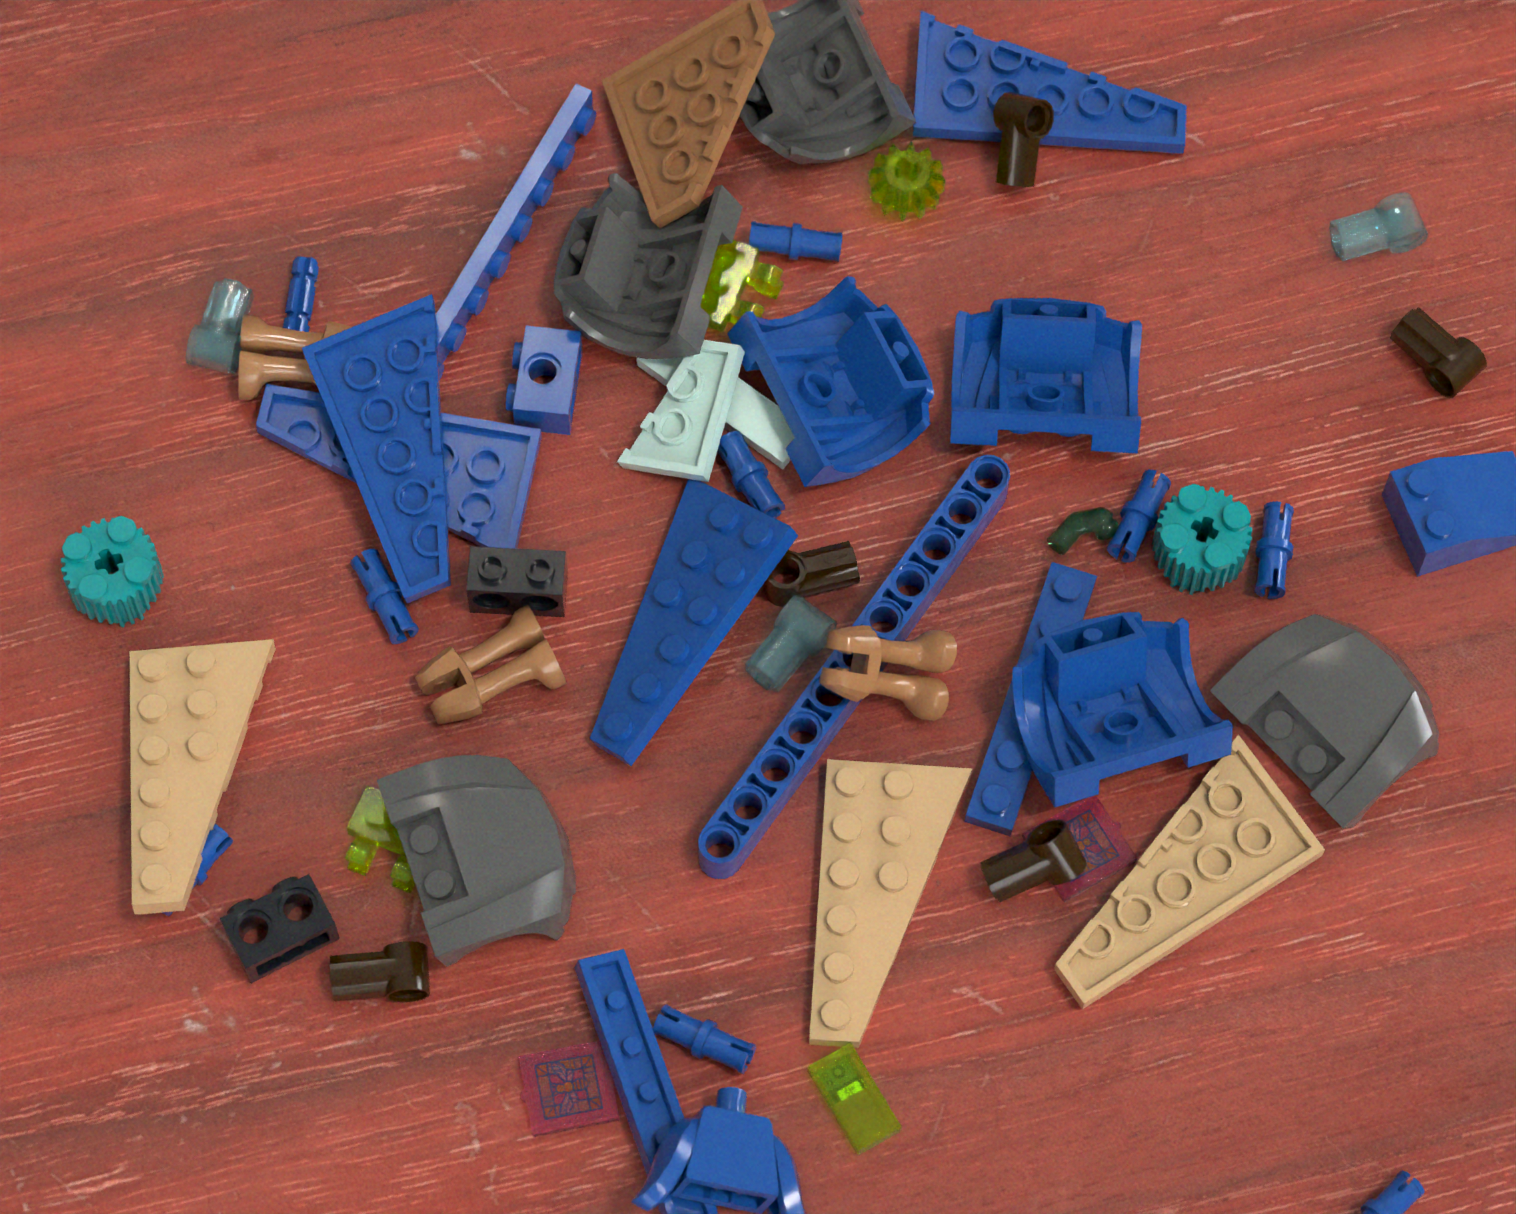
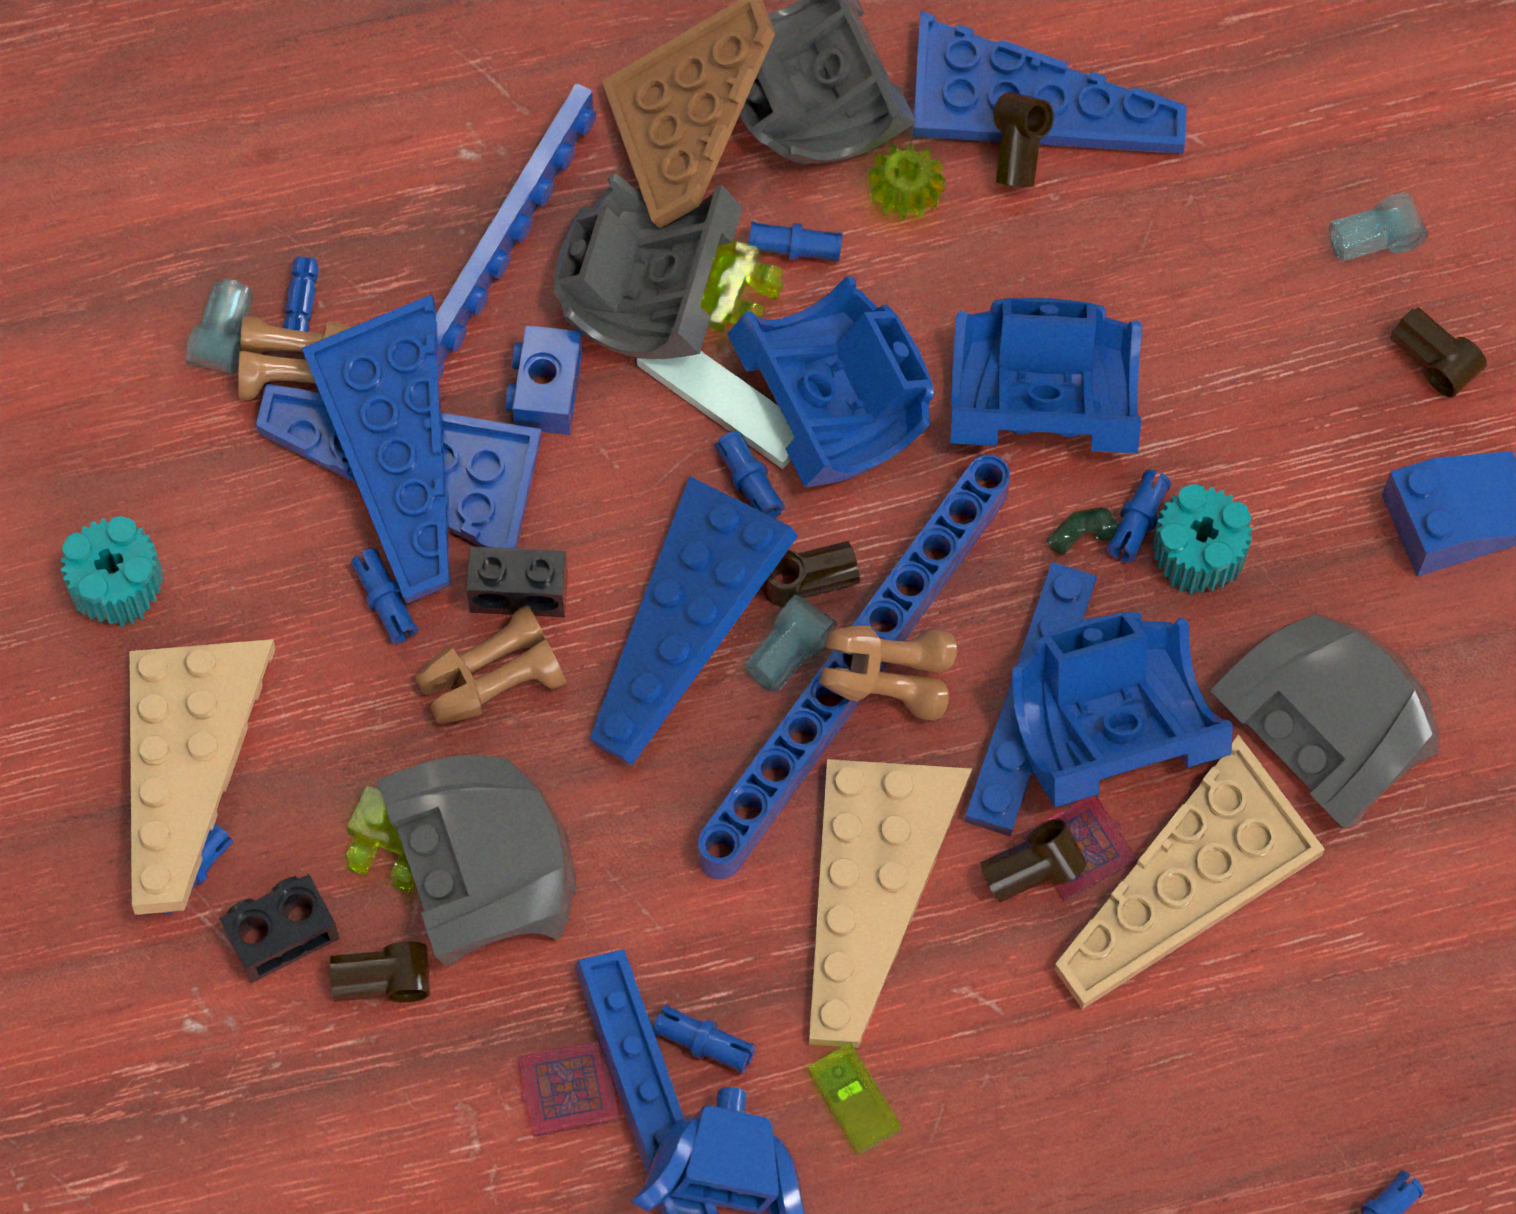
(690, 419): light aqua wing -> none
(1274, 550): blue pin -> none

